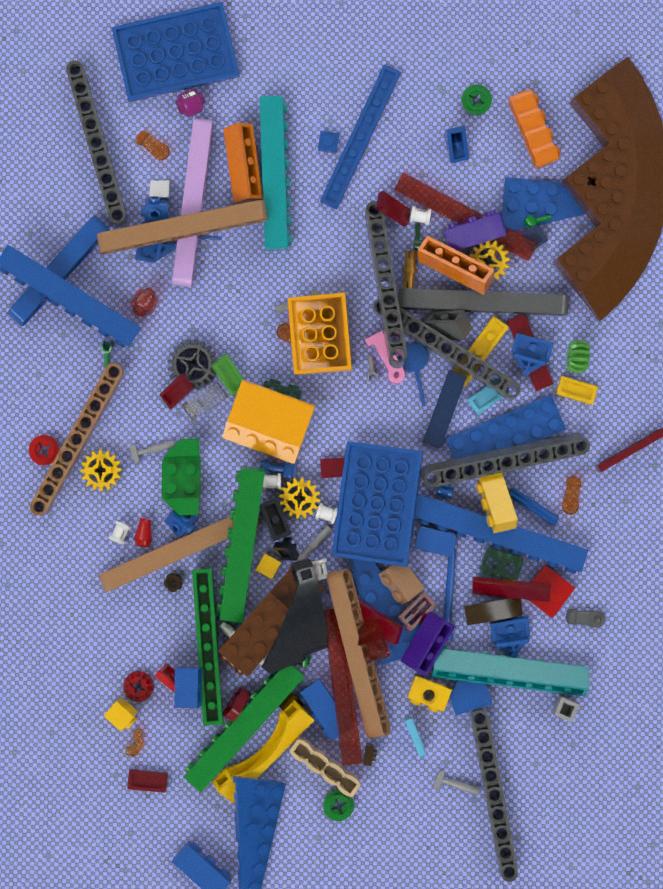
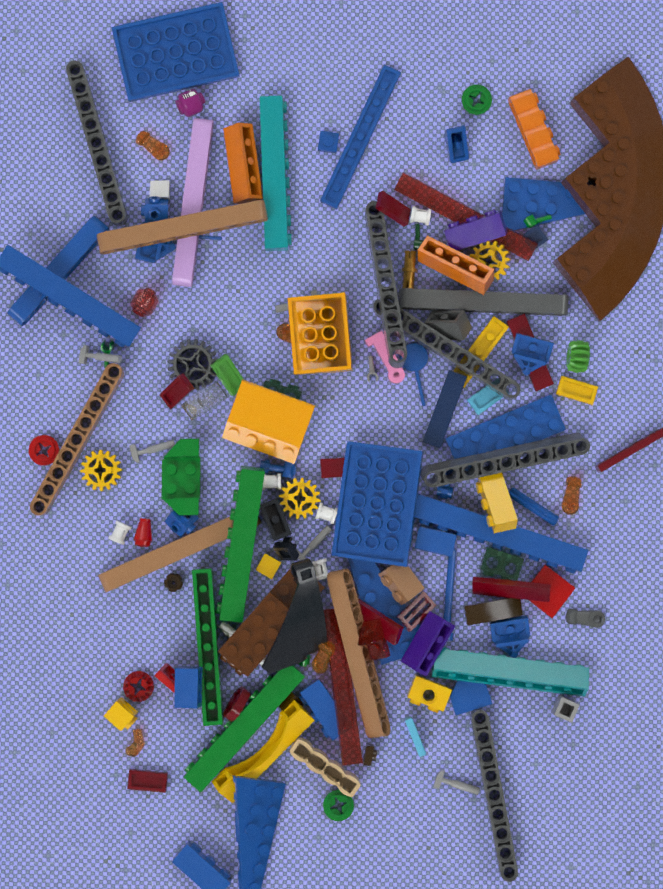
(97, 356): none -> light grey piece
(322, 658): none -> clear orange piece

